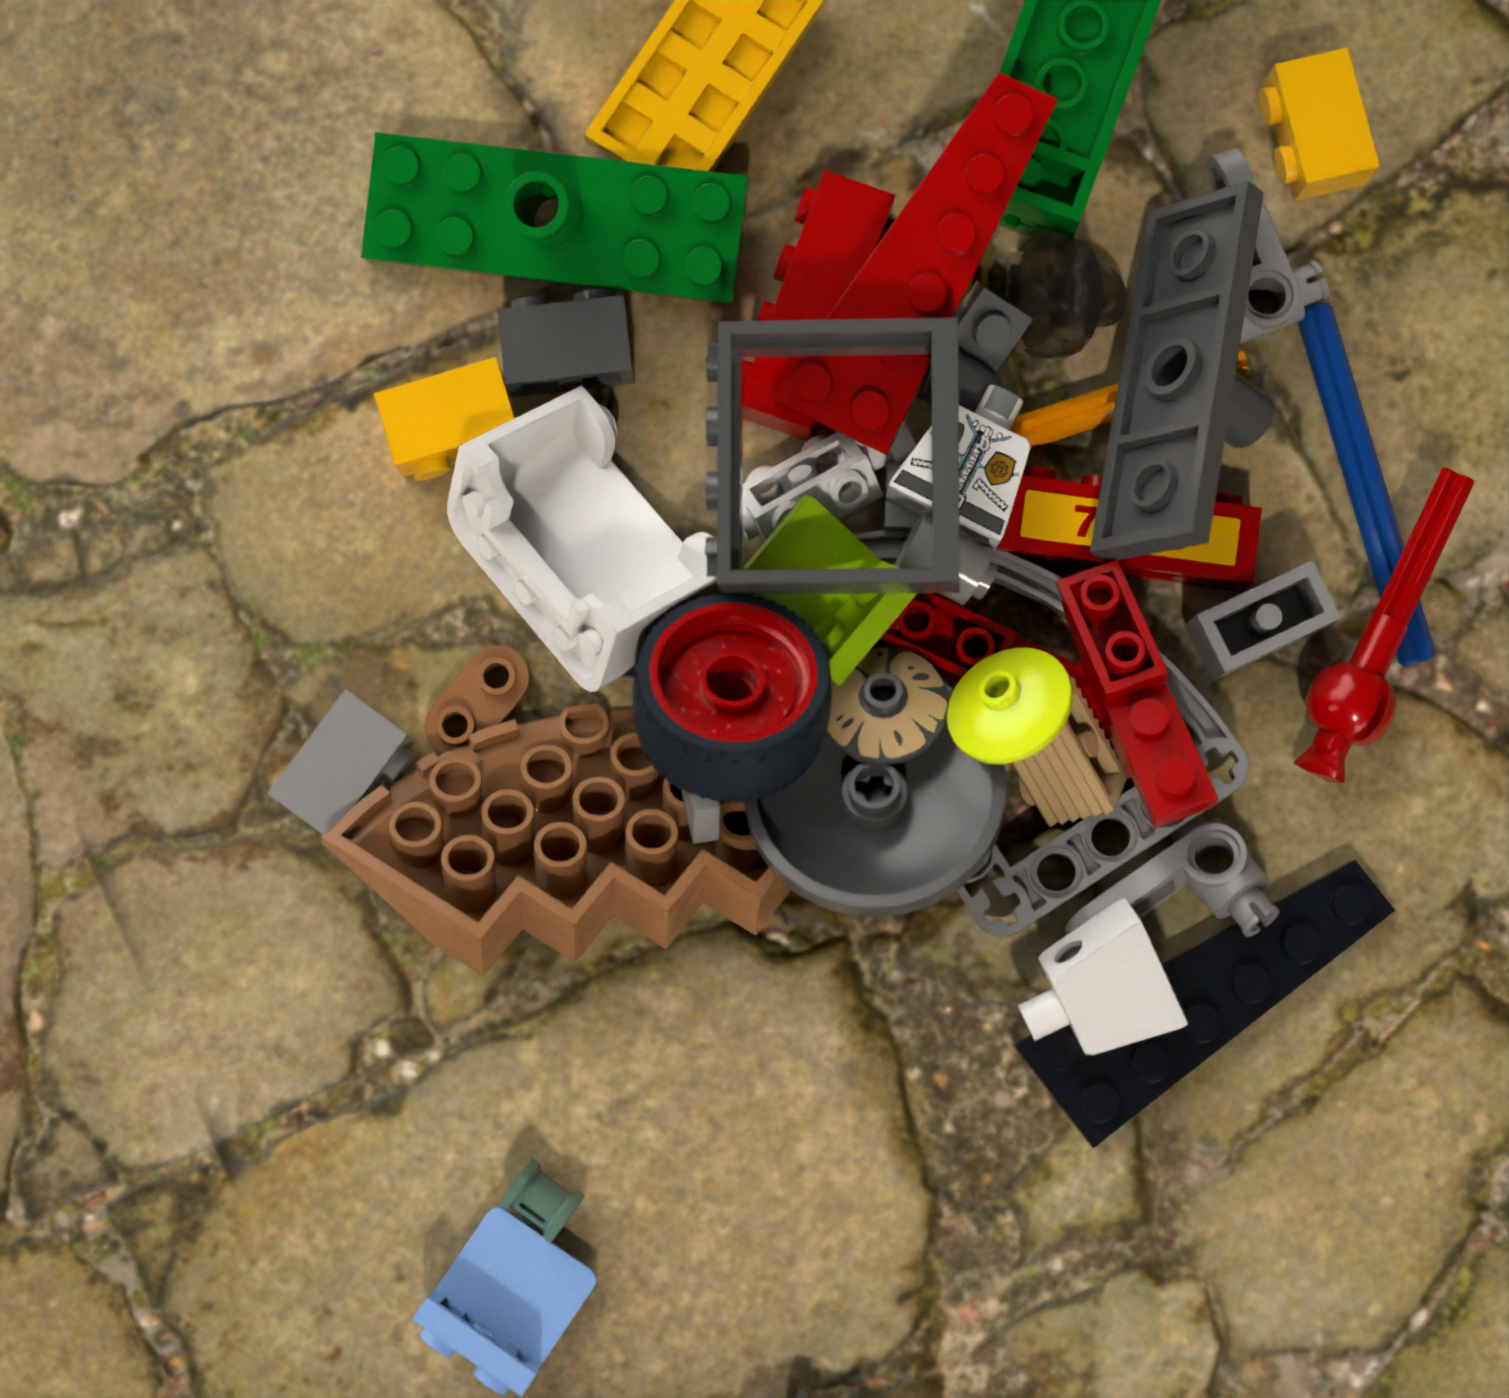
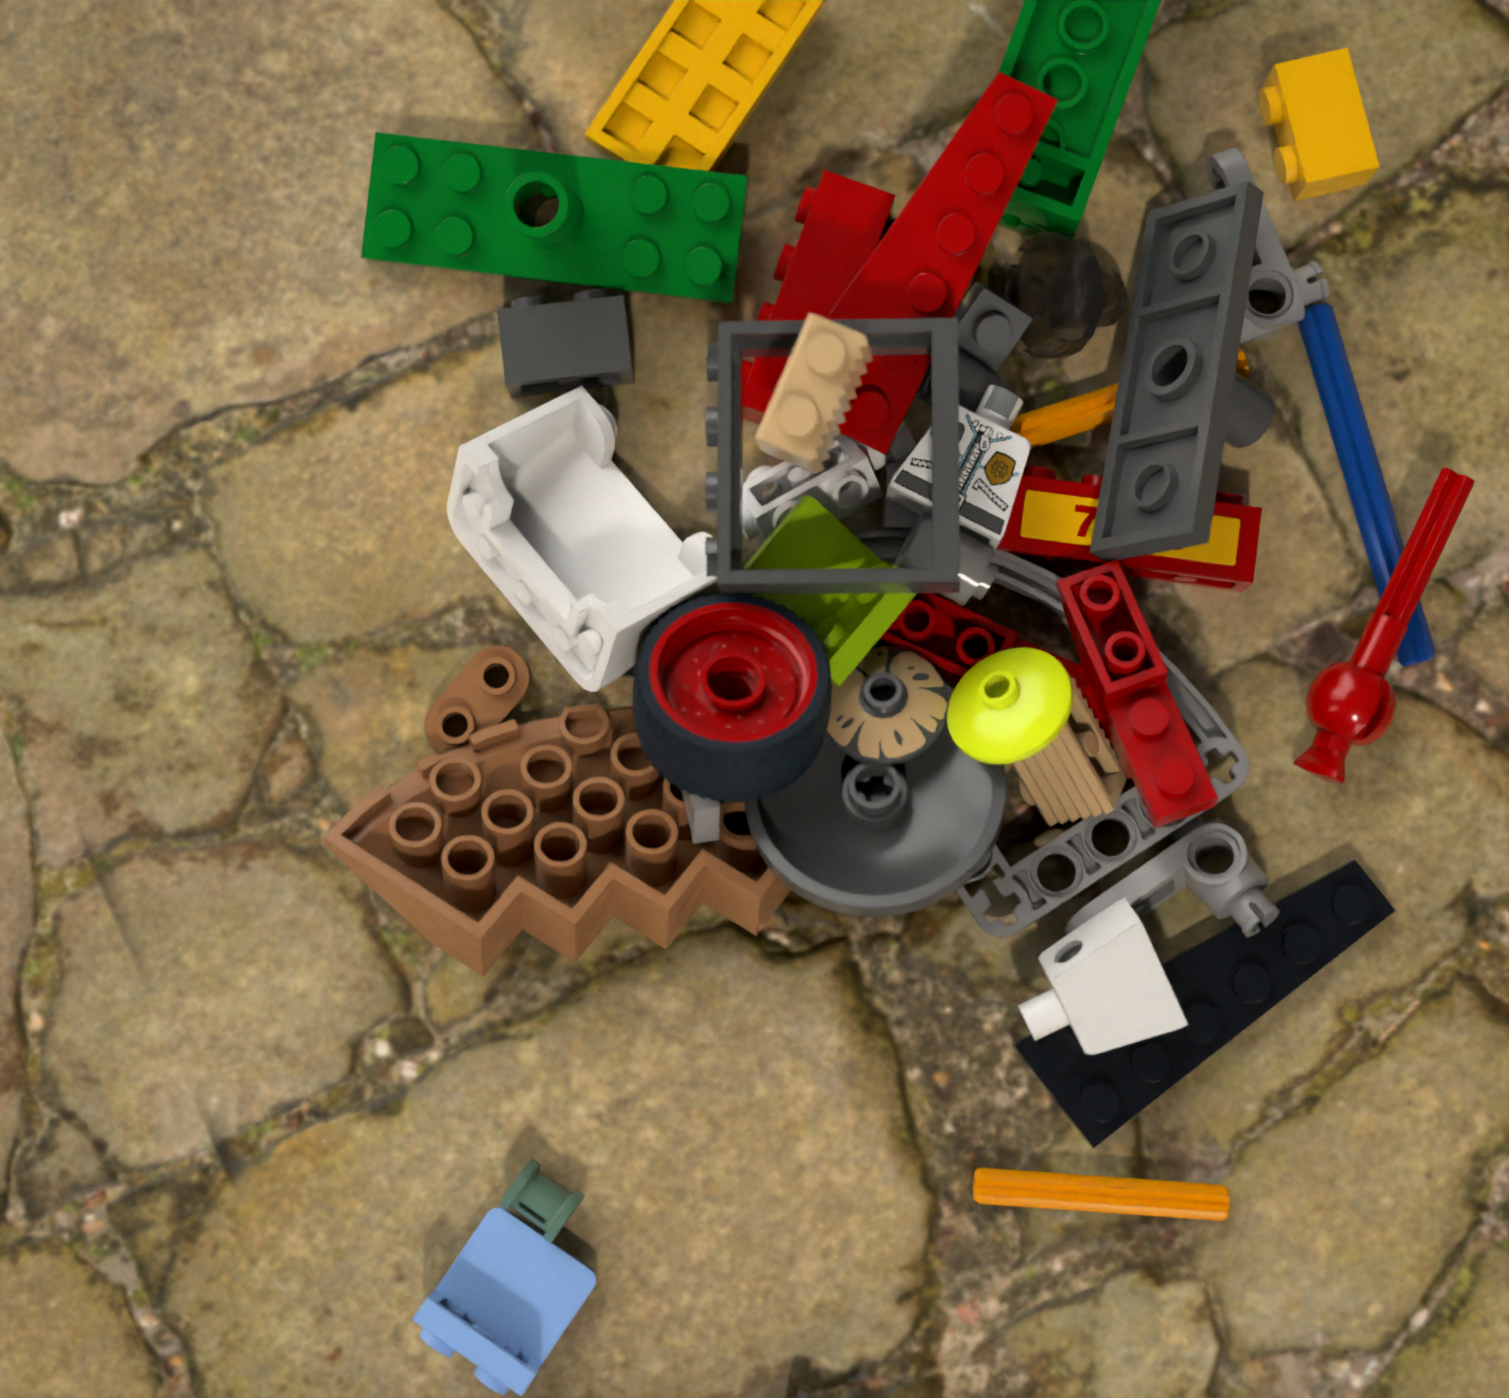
(343, 763): light grey brick -> none
(439, 413): yellow brick -> none
(814, 393): none -> tan brick
(1101, 1194): none -> light orange axle
(1262, 620): light grey brick -> none

